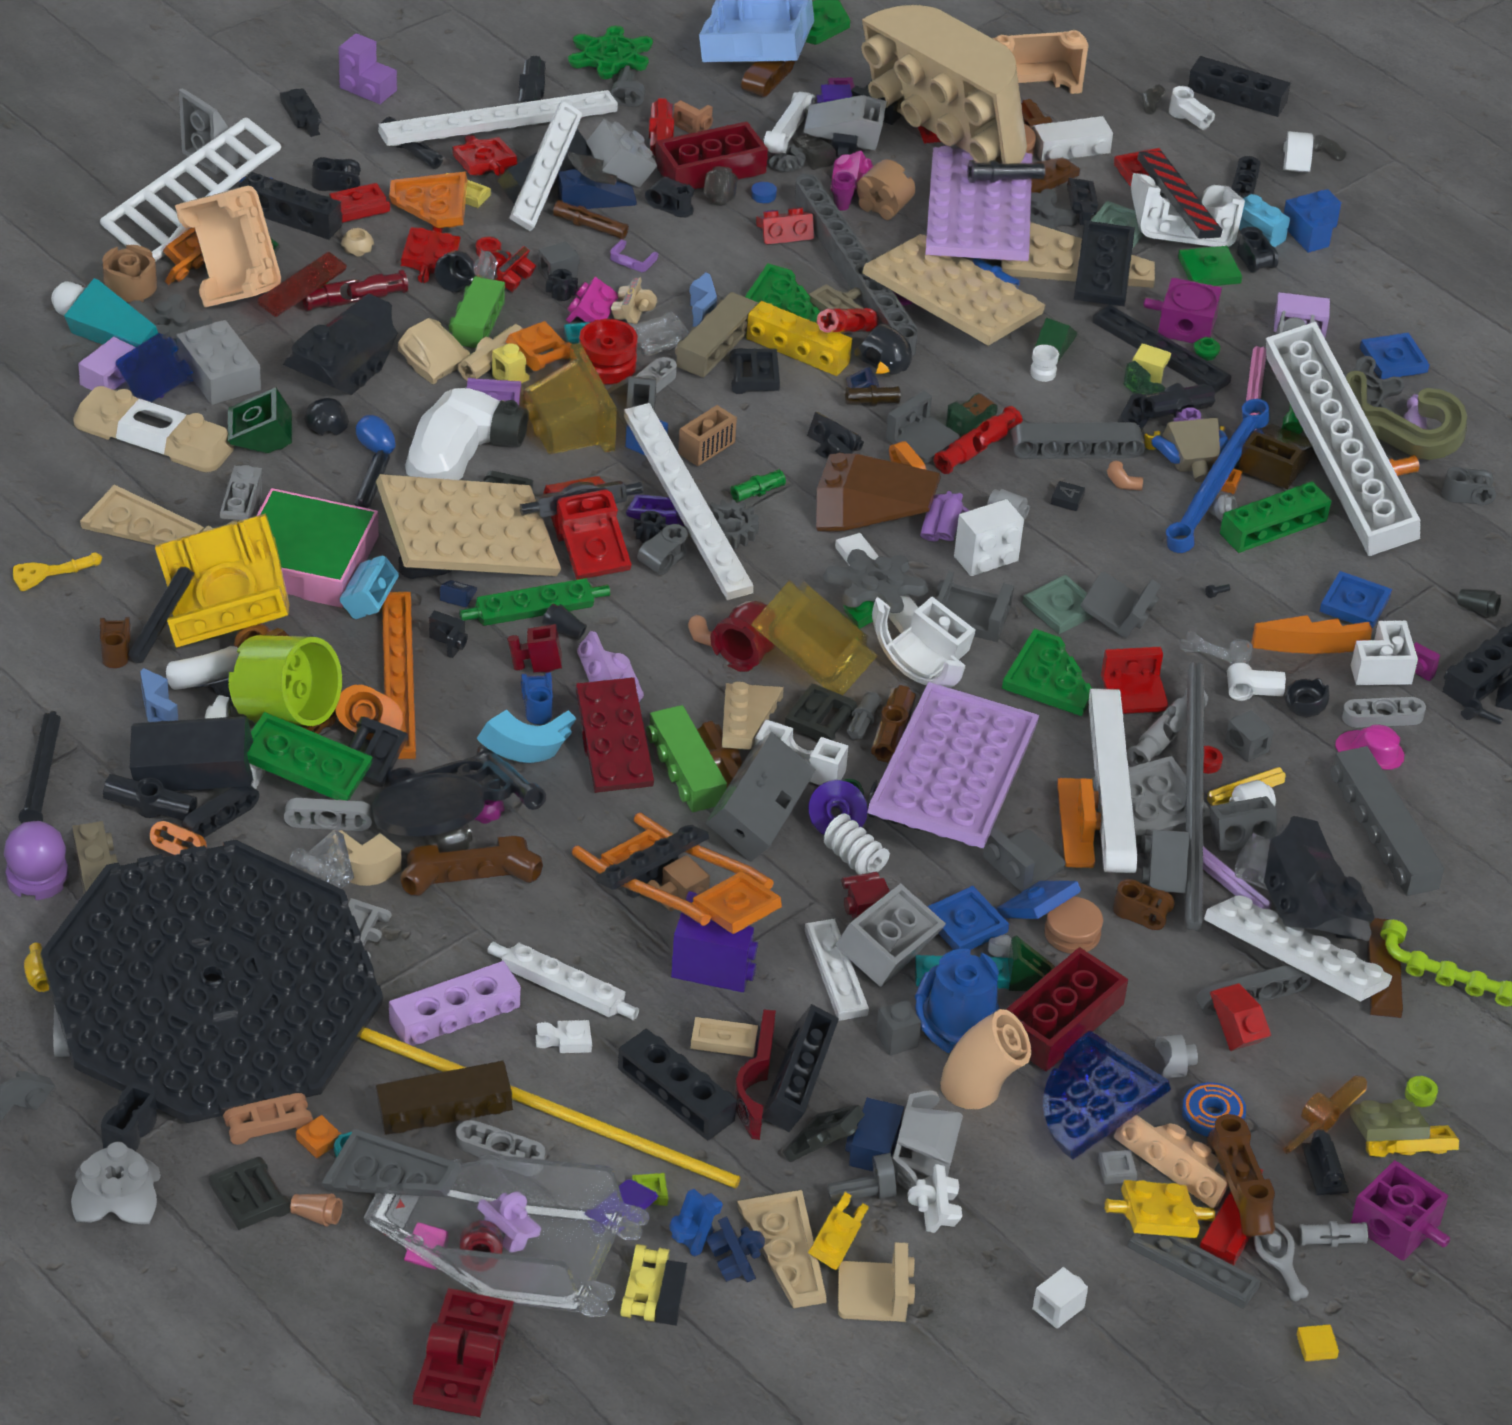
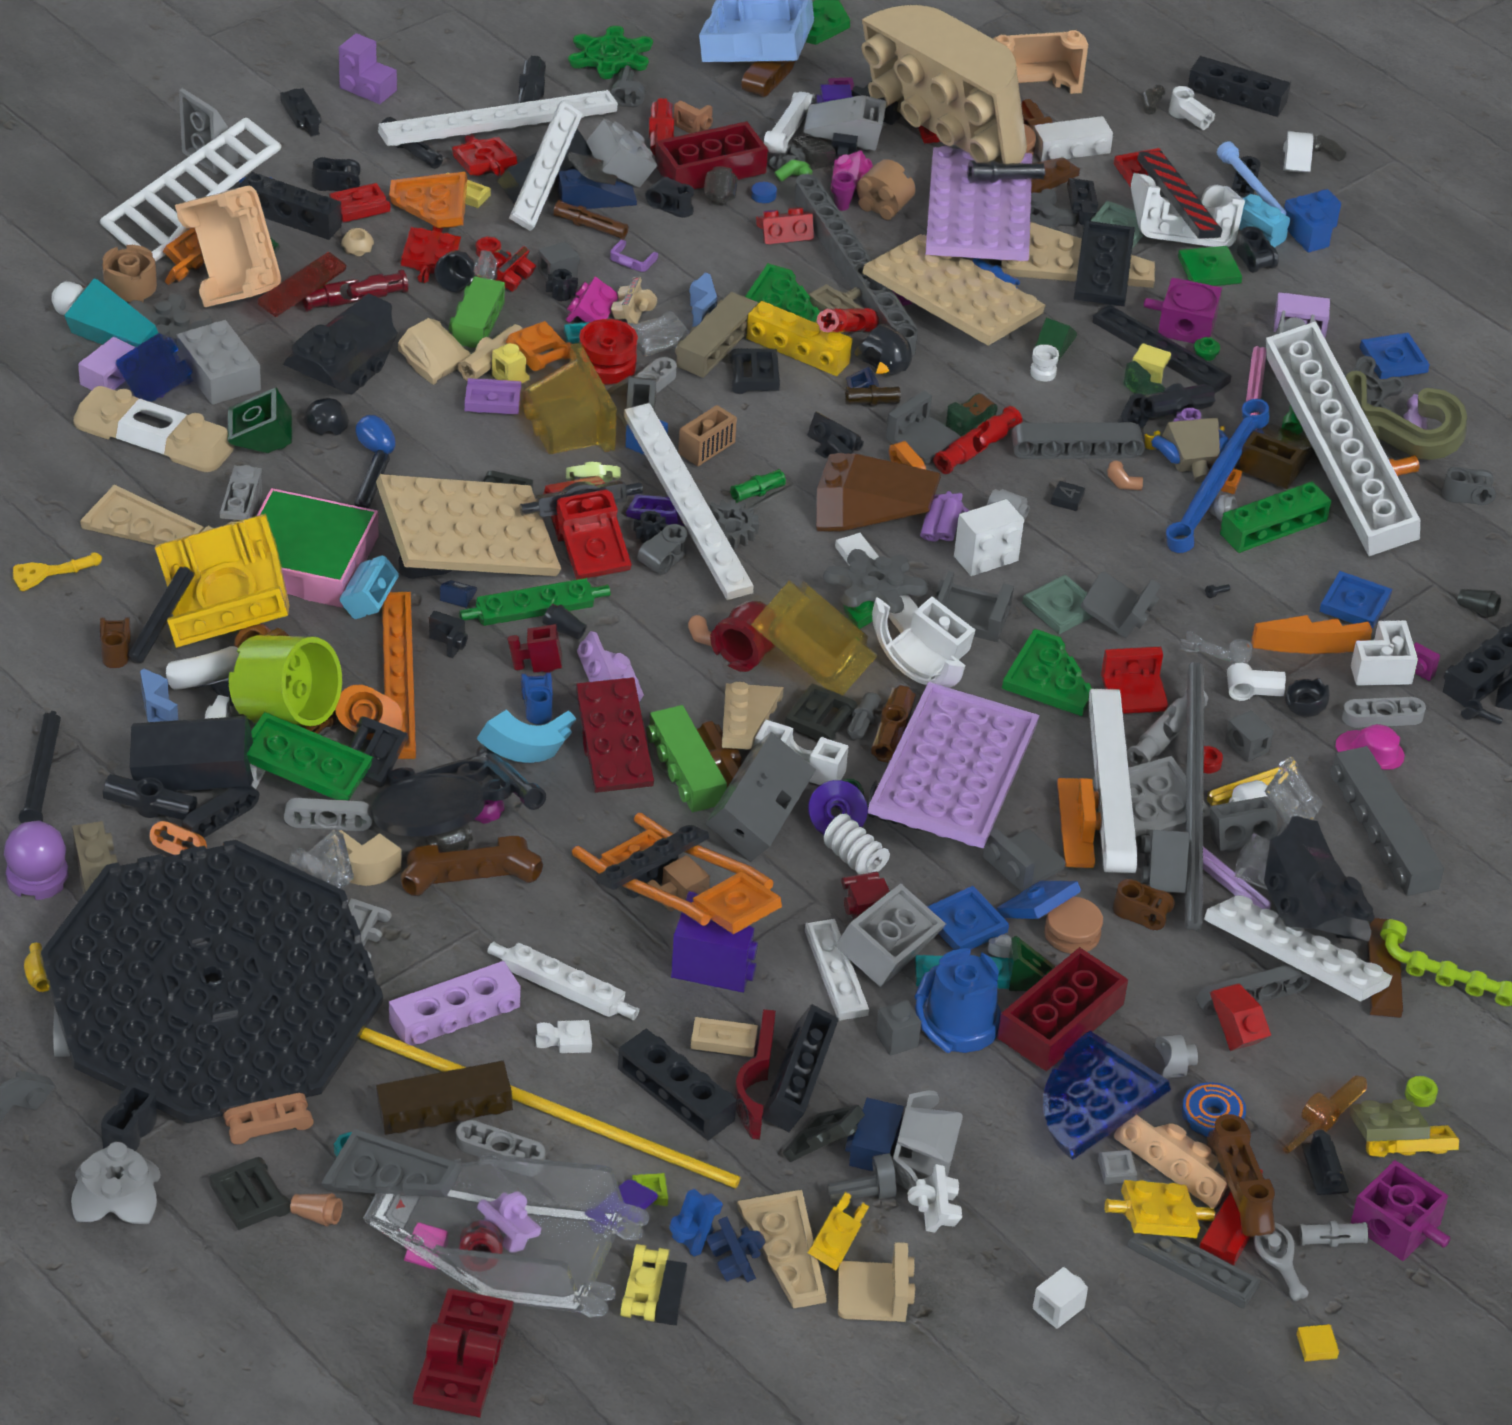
(318, 1136): orange plate -> none
(456, 427): white piece -> none
(593, 469): none -> yellowish green plate
(793, 167): none -> bright green arm
(985, 1060): light nougat brick -> none
(1230, 154): none -> light blue piece
(1291, 793): none -> clear plate

